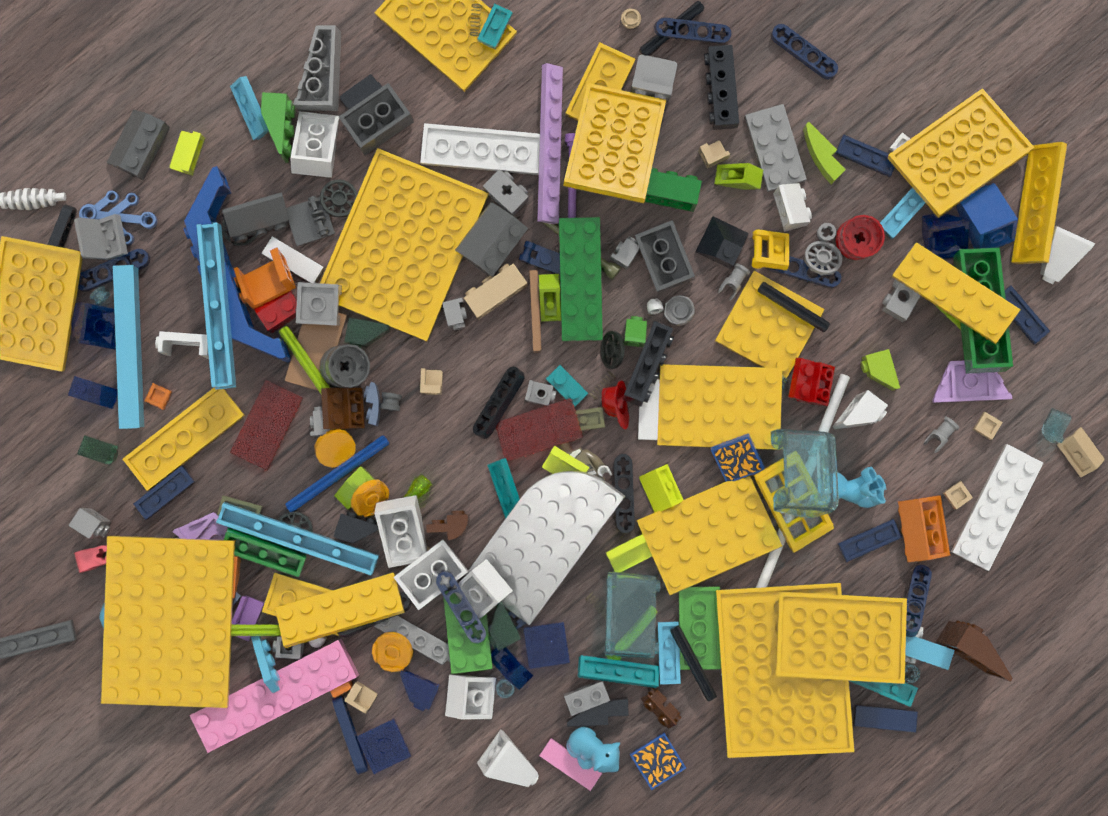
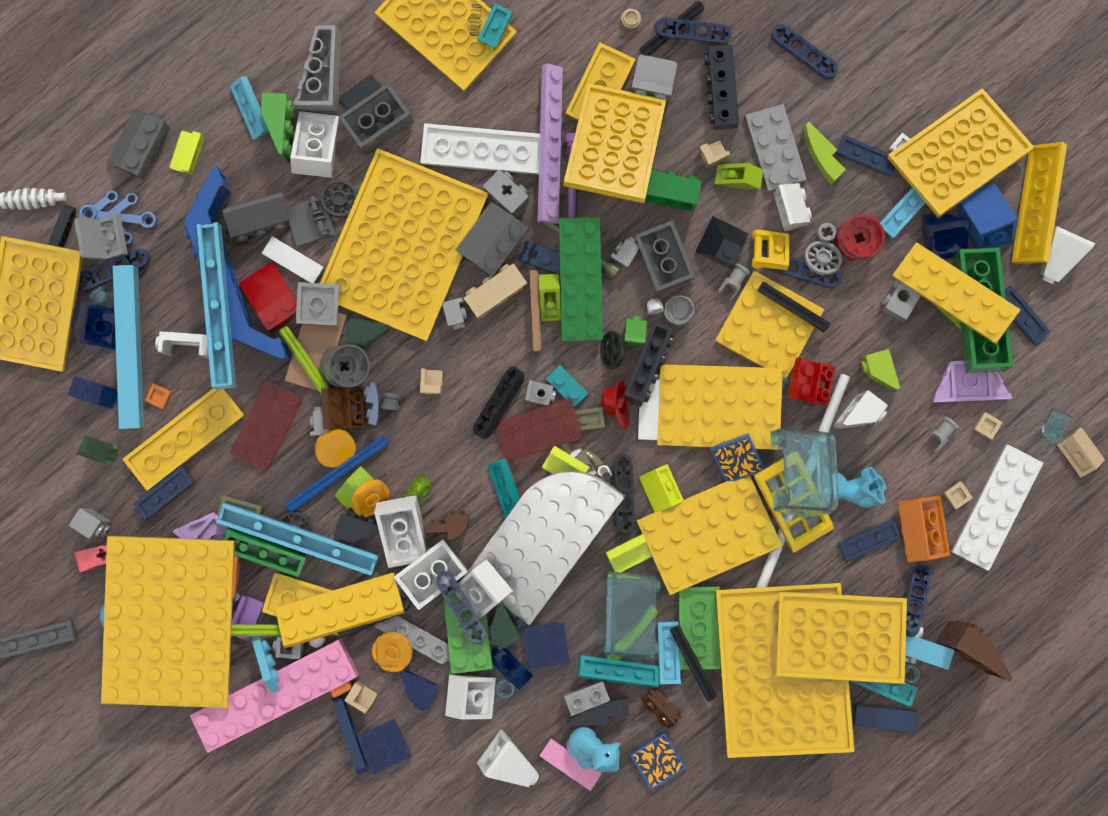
(266, 281): orange panel -> none

